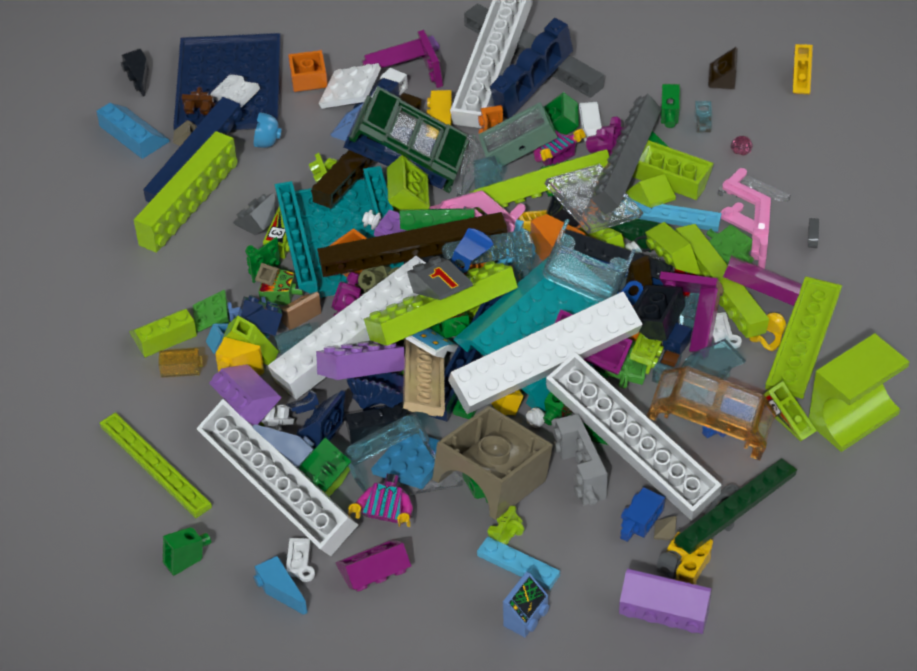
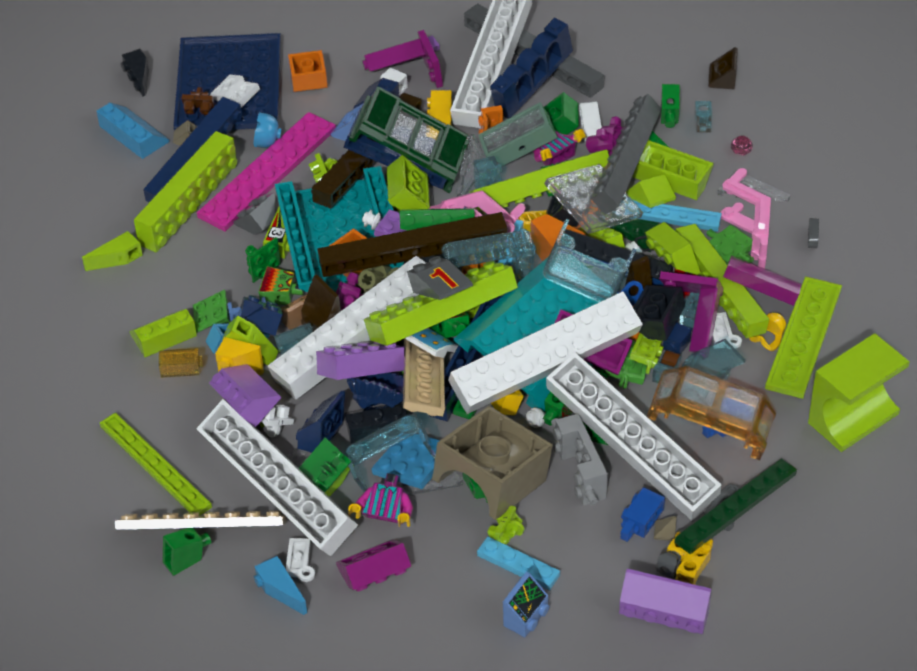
(113, 253): none -> lime slope
(192, 519): none -> plate
(266, 170): none -> dark pink plate
(266, 274): dark tan slope -> none
(290, 446): sand blue slope -> none
(305, 404): dark blue piece -> none
(320, 304): none -> dark brown slope
(349, 85): white plate -> none
(471, 247): blue piece -> none
(789, 411): lime slope -> none
(802, 69): yellow slope -> none

